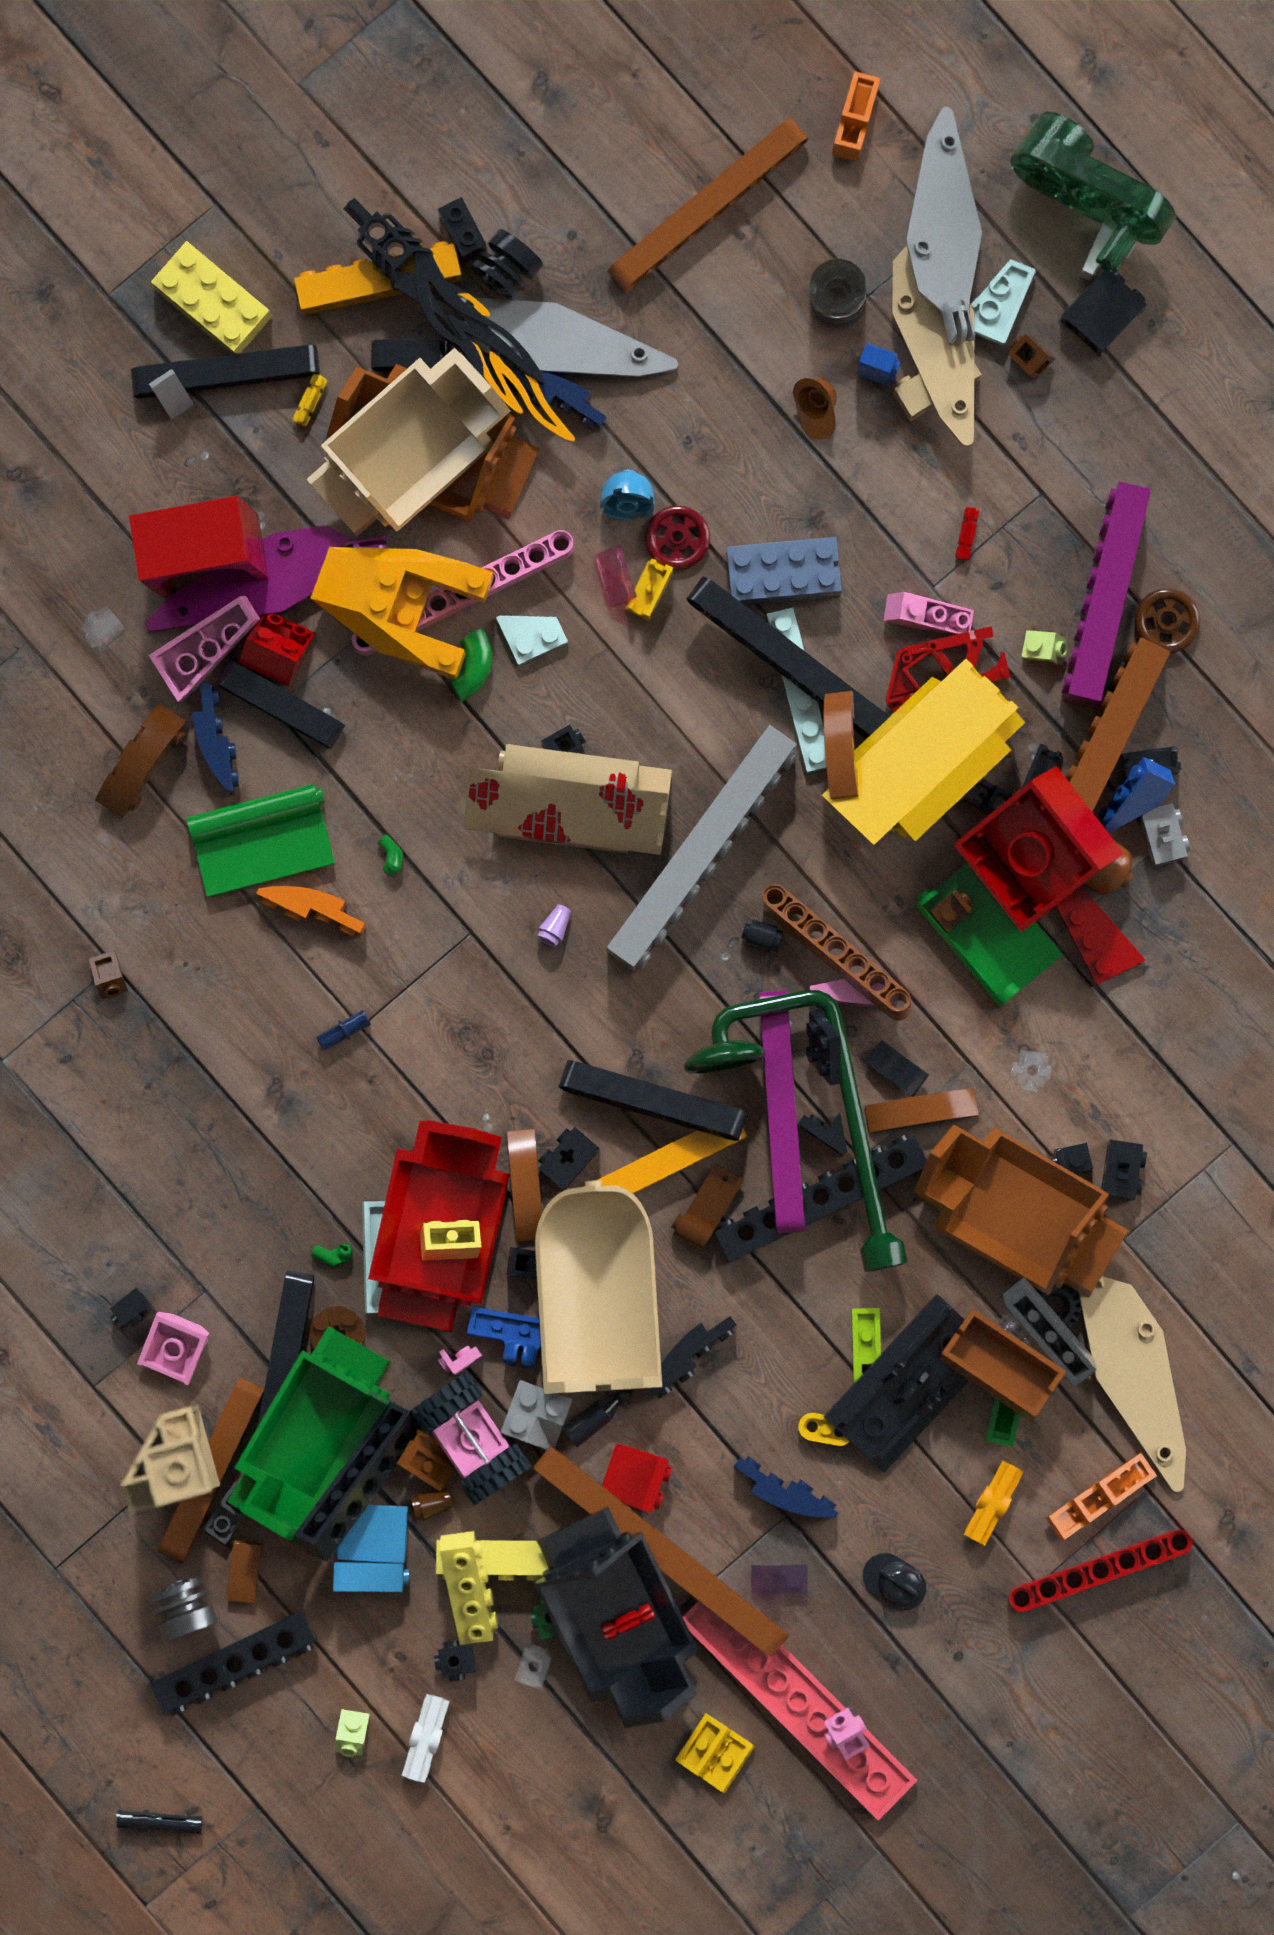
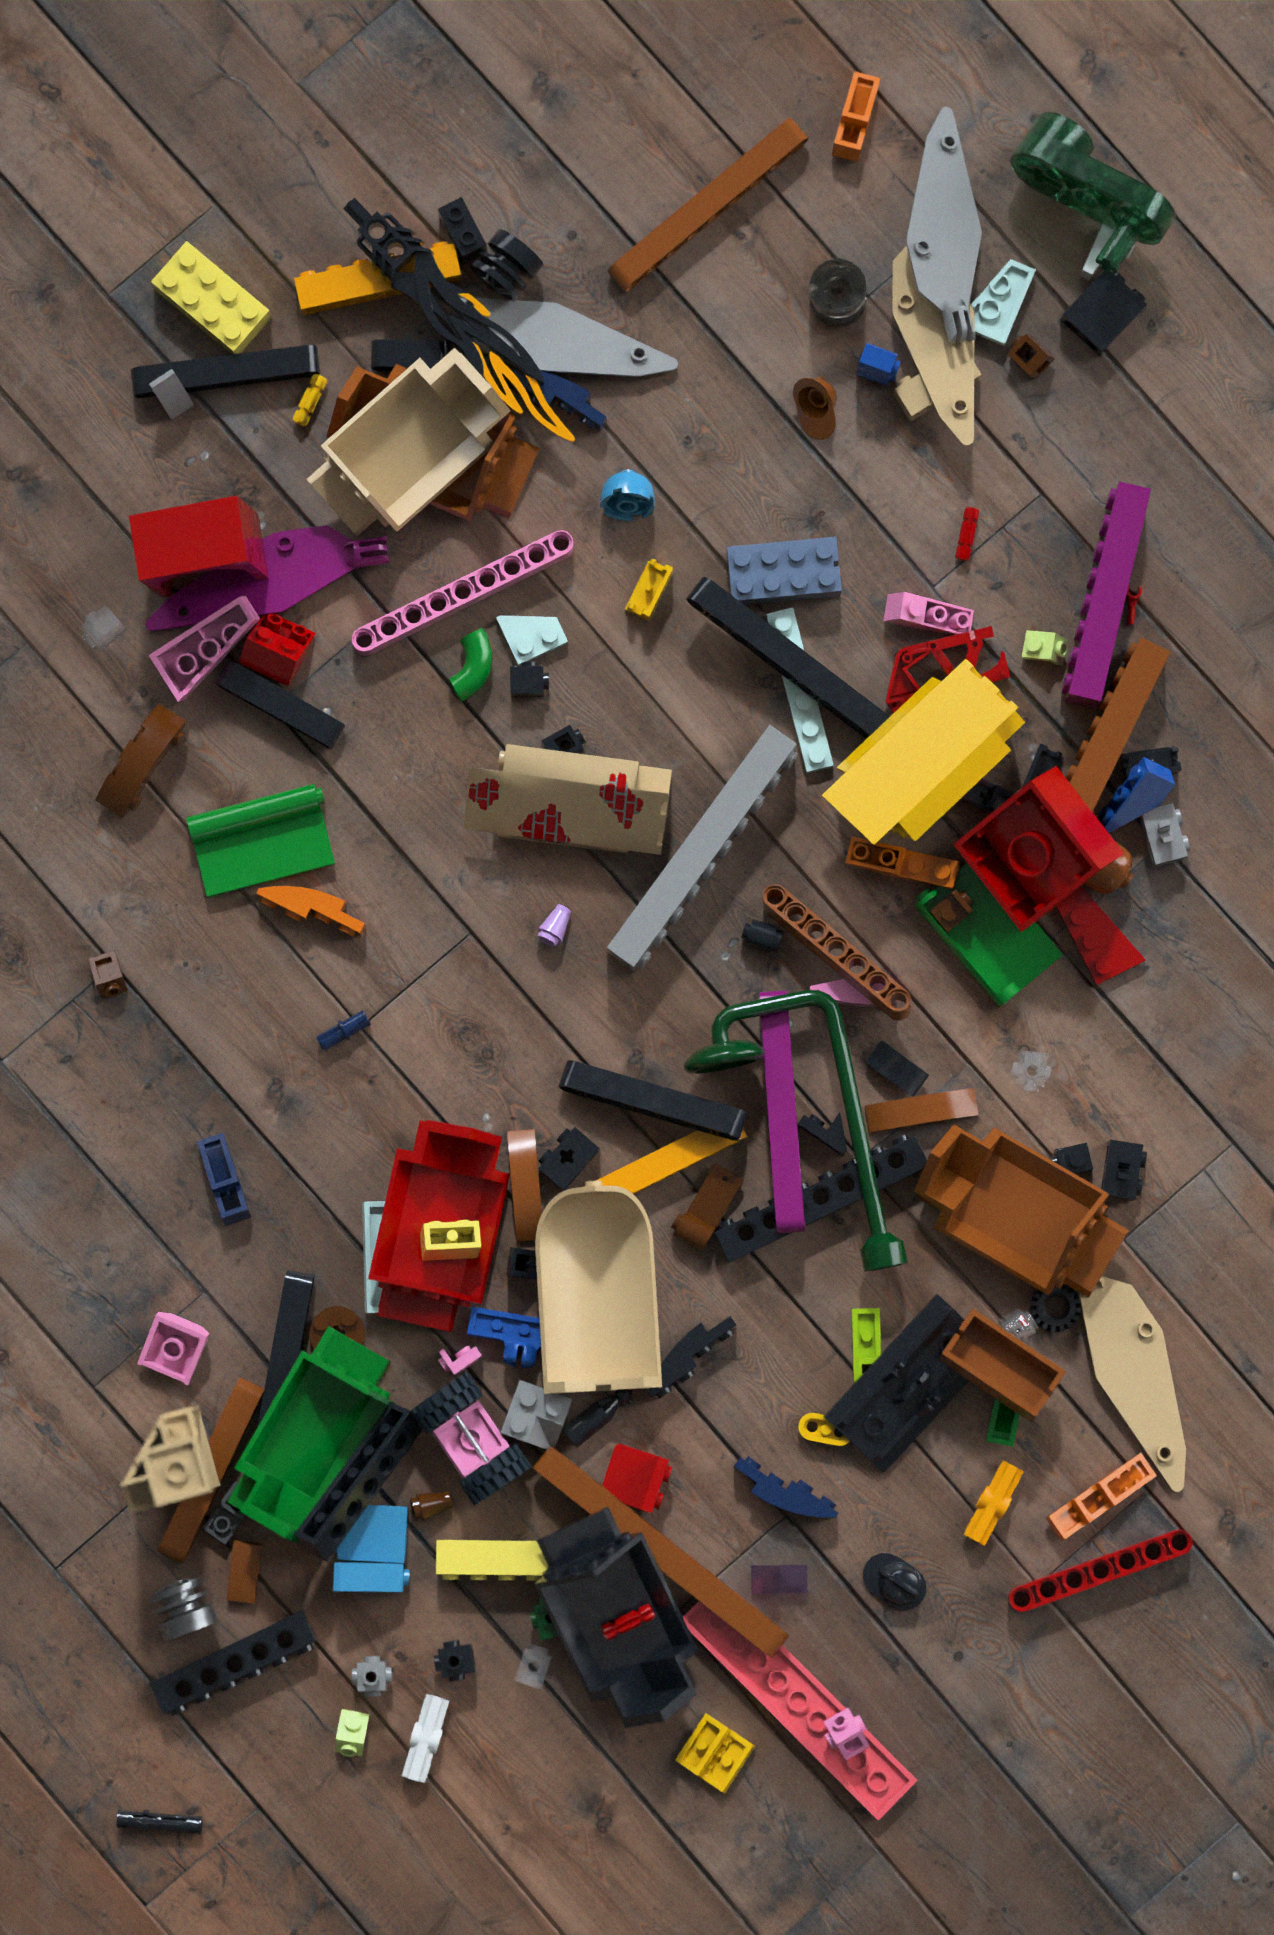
(131, 1309): black brick -> none
(216, 750): dark blue slope -> none
(224, 1179): none -> dark blue slope
(333, 1257): green arm -> none
(380, 1668): none -> light grey brick
(384, 595): light orange wedge -> none
(394, 857): green arm -> none
(427, 1460): dark orange plate -> none
(467, 1587): light yellow brick -> none
(528, 680): none -> black brick
(615, 576): clear pink plate -> none
(698, 545): dark red plate -> none
(824, 1047): black plate -> none
(840, 745): dark orange slope -> none
(903, 863): none -> orange slope
(1049, 1331): dark grey brick -> none
(1132, 600): none -> red hand
(1170, 598): reddish brown plate -> none

